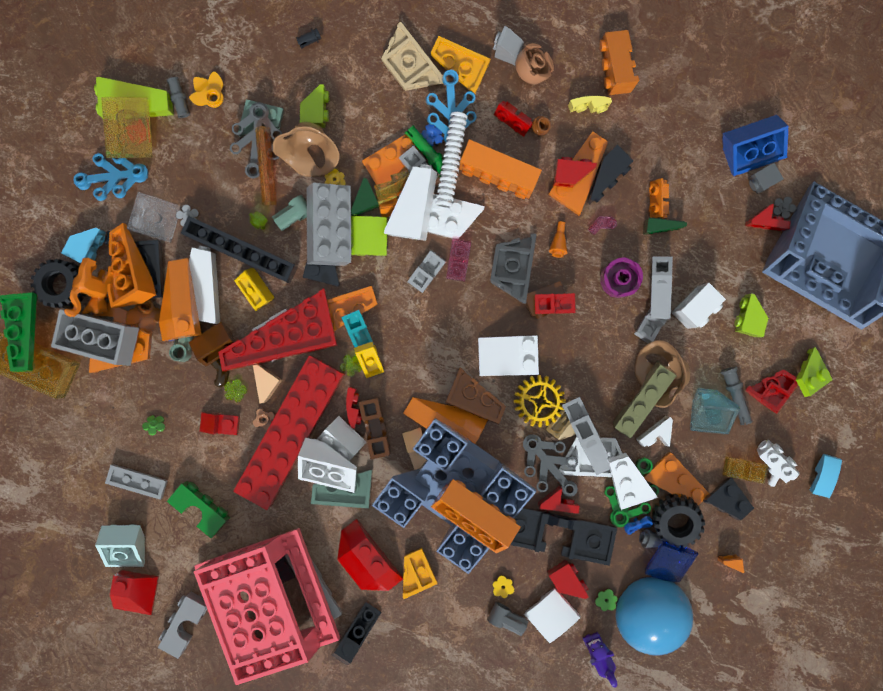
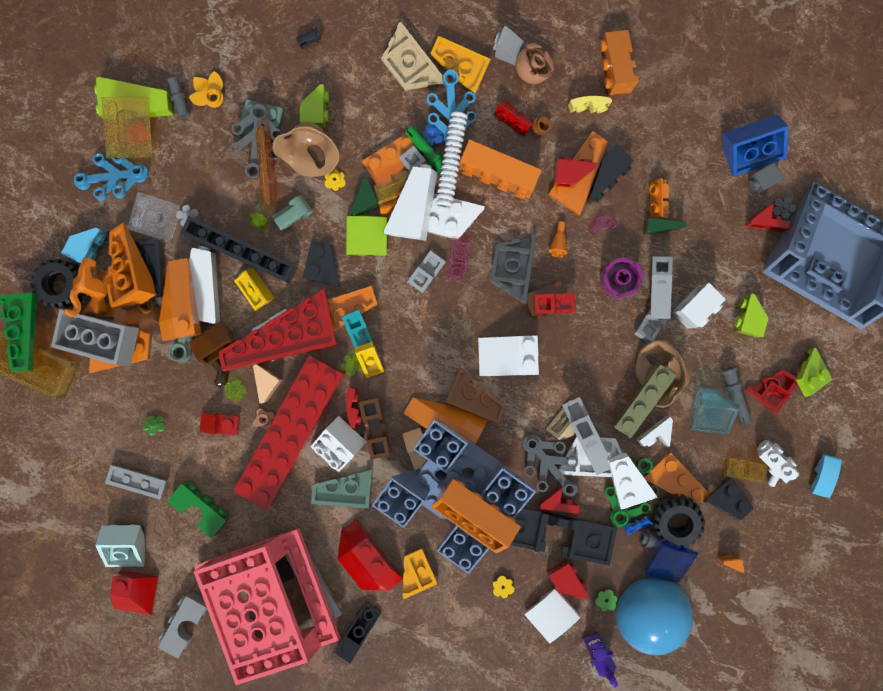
(325, 466): white slope -> none
(328, 224): light grey brick -> none
(502, 616): dark grey piece -> none
(537, 409): yellow gear -> none

